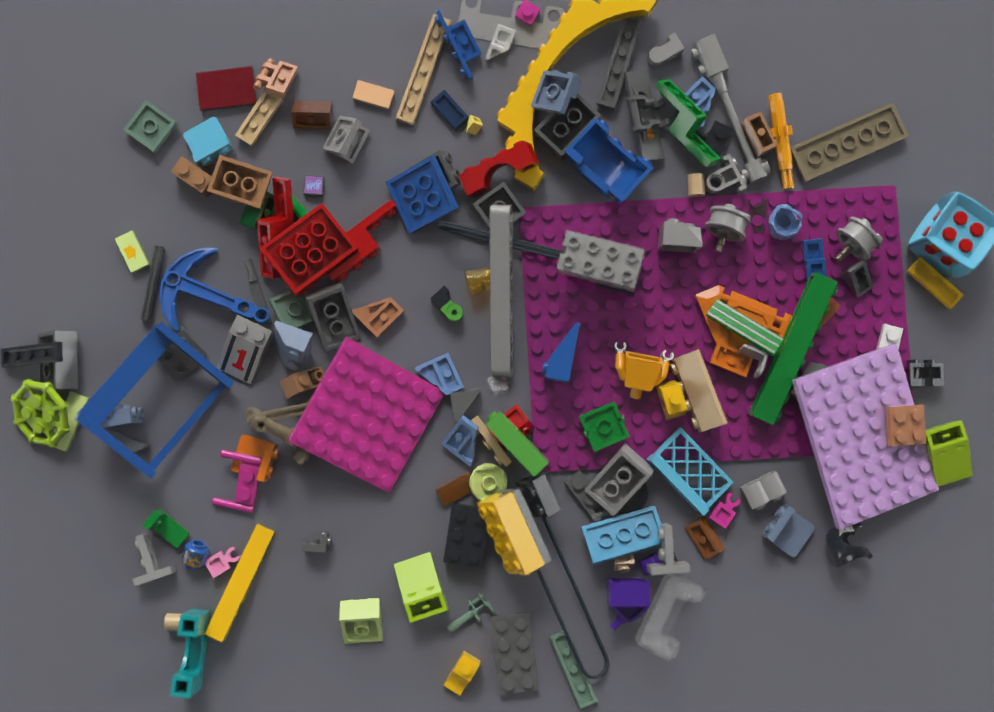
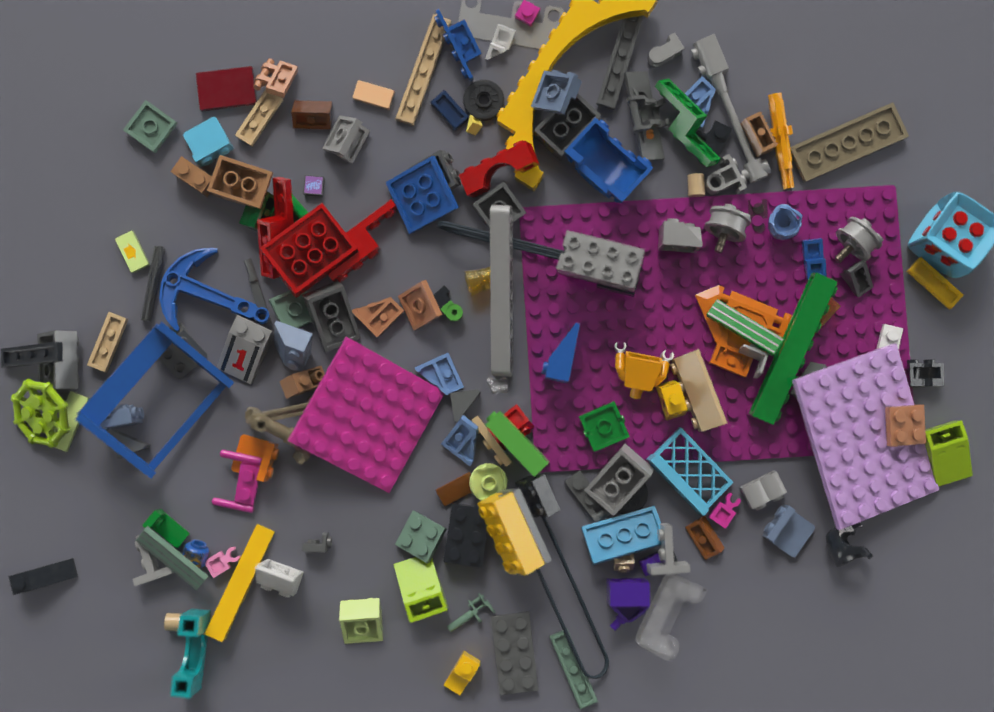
(43, 576): none -> black slope
(107, 342): none -> tan plate
(171, 558): none -> sand green tile
(278, 577): none -> white slope
(420, 305): none -> nougat plate
(421, 536): none -> sand green plate
(486, 88): none -> black wheel

